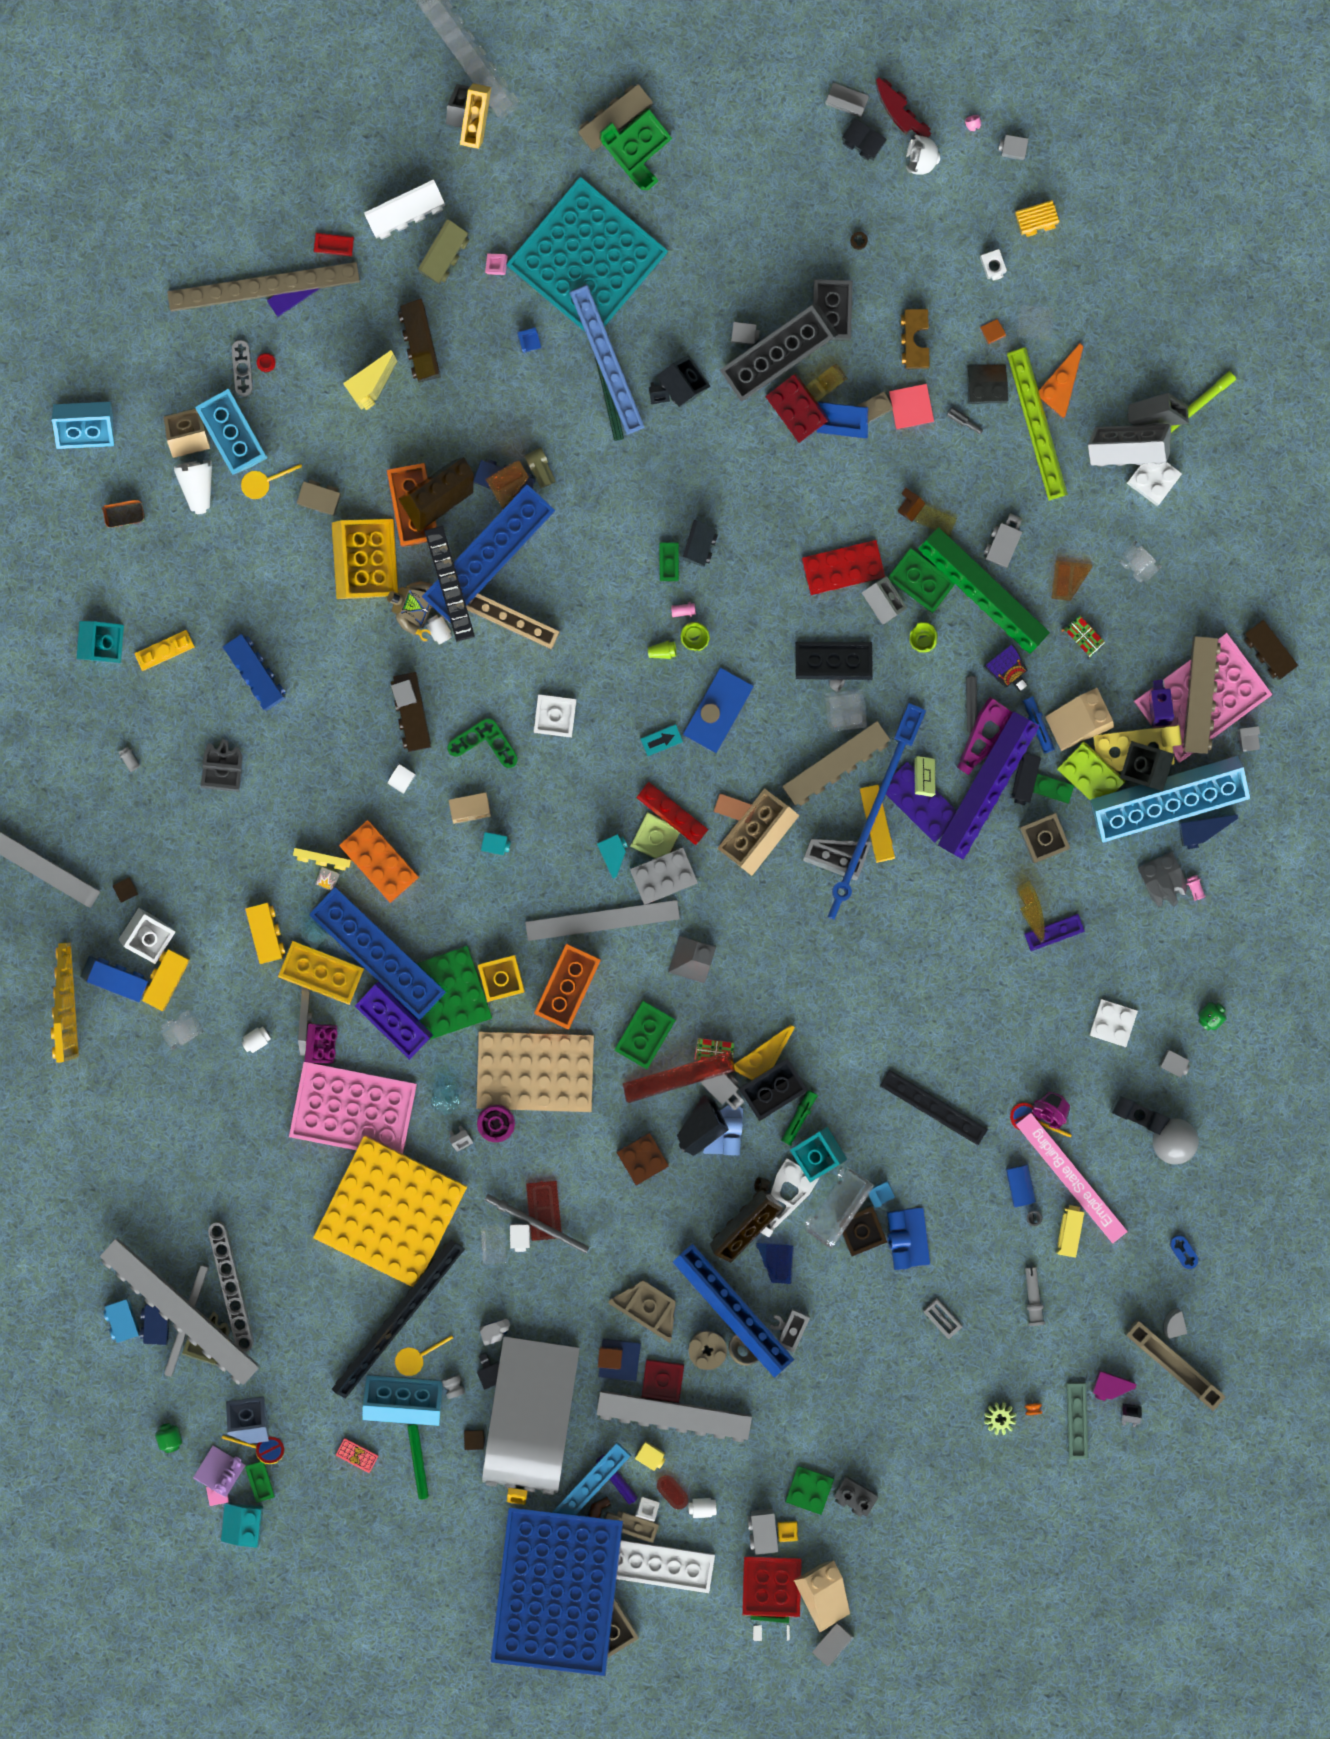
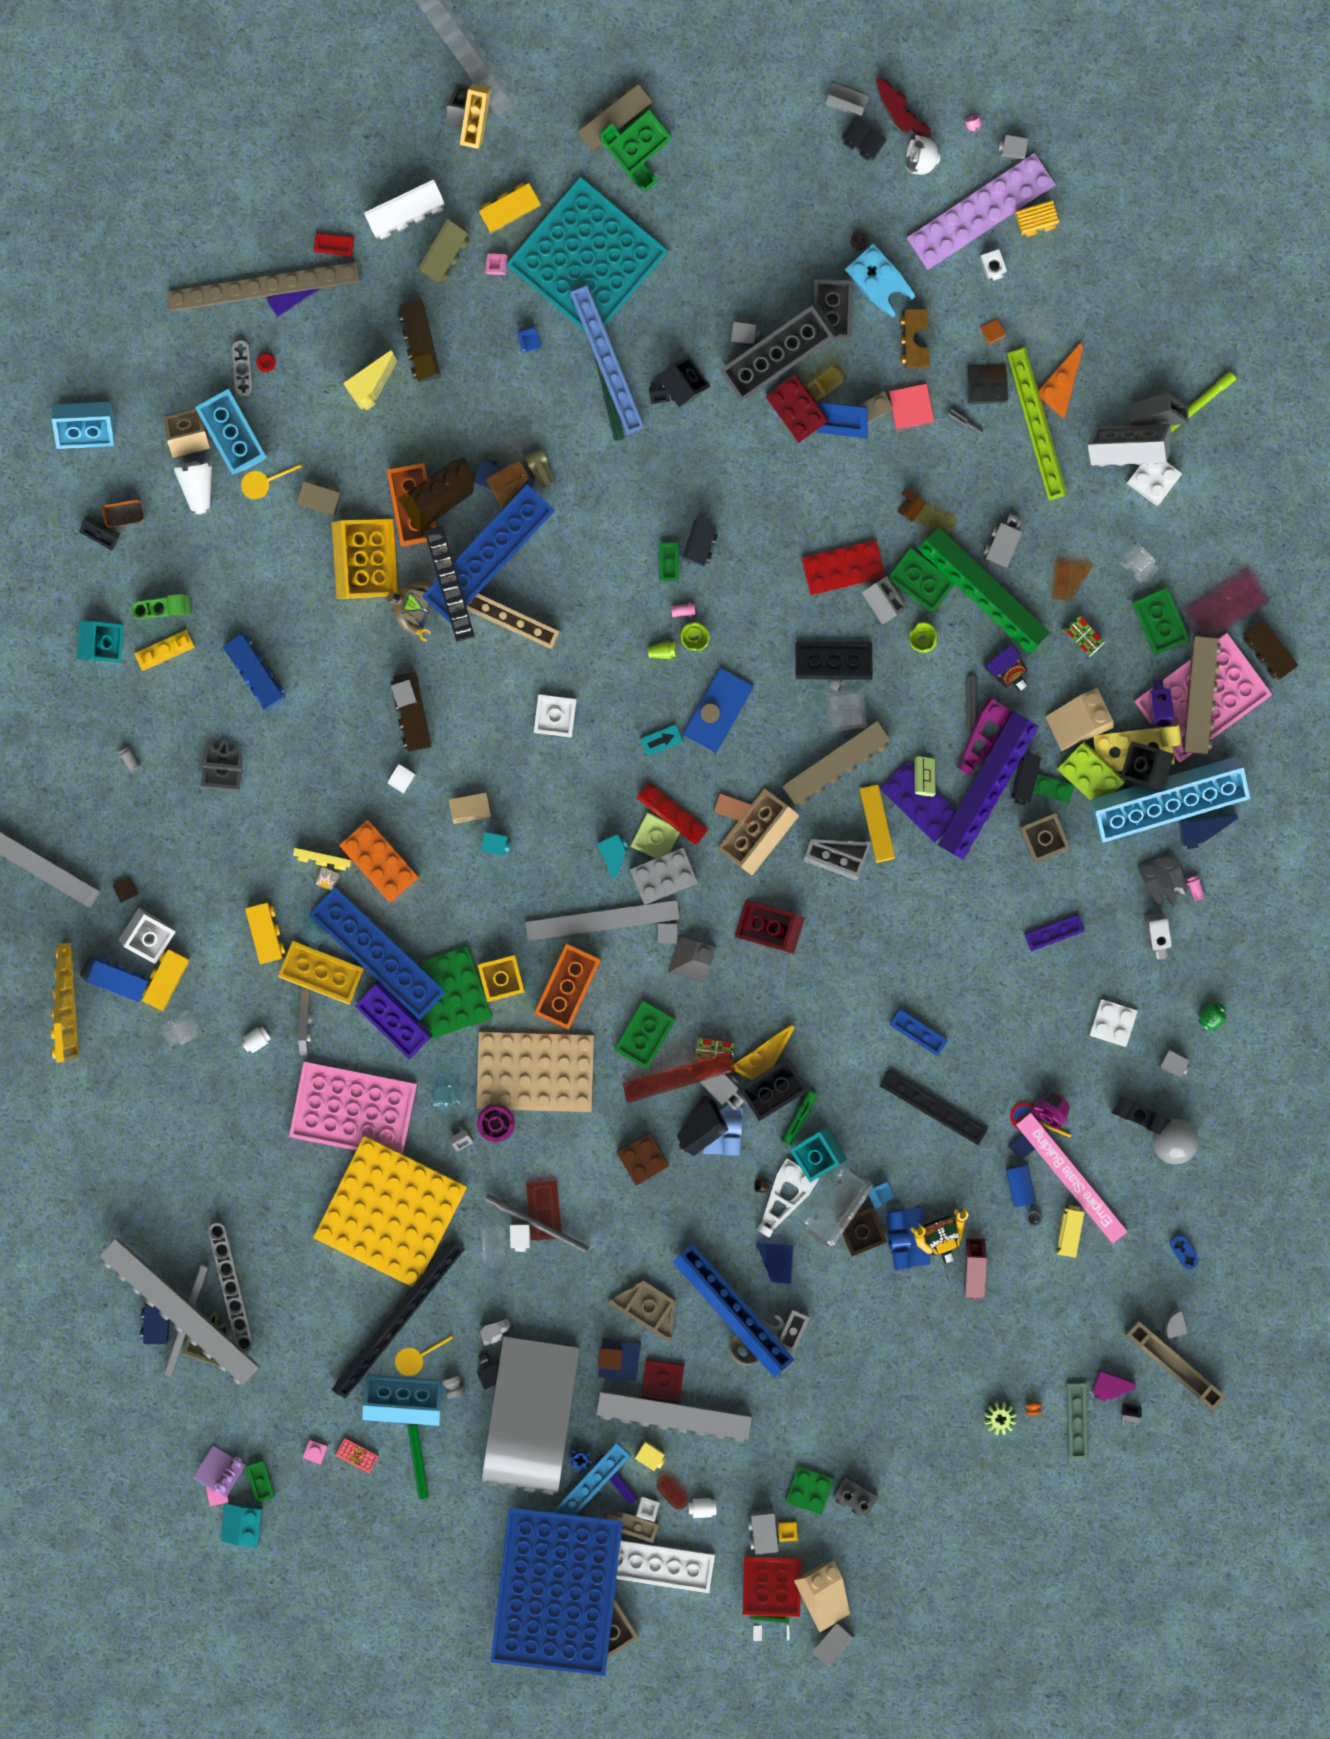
(99, 533): none -> black plate
(121, 1320): dark azure brick -> none
(168, 1438): green head -> none
(173, 606): none -> bright green piece
(248, 1420): sand blue slope -> none
(267, 1452): piece -> none
(315, 1451): none -> bright pink plate
(321, 1043): magenta tile -> none
(439, 629): white brick -> none
(473, 1439): dark brown tile -> none
(489, 737): green beam -> none
(509, 207): none -> yellow brick
(517, 1496): yellow tile -> none
(576, 1455): none -> blue gear
(596, 1507): reddish brown arm -> none
(667, 933): none -> light grey tile
(697, 1345): dark tan brick -> none
(745, 1226): dark brown slope -> none
(769, 927): none -> dark red slope
(883, 284): none -> medium azure brick
(905, 735): blue bar -> none
(918, 1032): none -> blue plate
(931, 1306): light grey tile -> none
(941, 1235): none -> torso
(975, 1268): none -> slope
(980, 211): none -> lavender plate
(1021, 1147): none -> dark blue tile
(1032, 910): clear yellow slope -> none
(1034, 1306): light grey pin -> none
(1046, 746): blue pin -> none
(1157, 927): none -> torso
(1160, 621): none -> green plate
(1227, 605): none -> clear pink plate
(1249, 738): light grey panel -> none

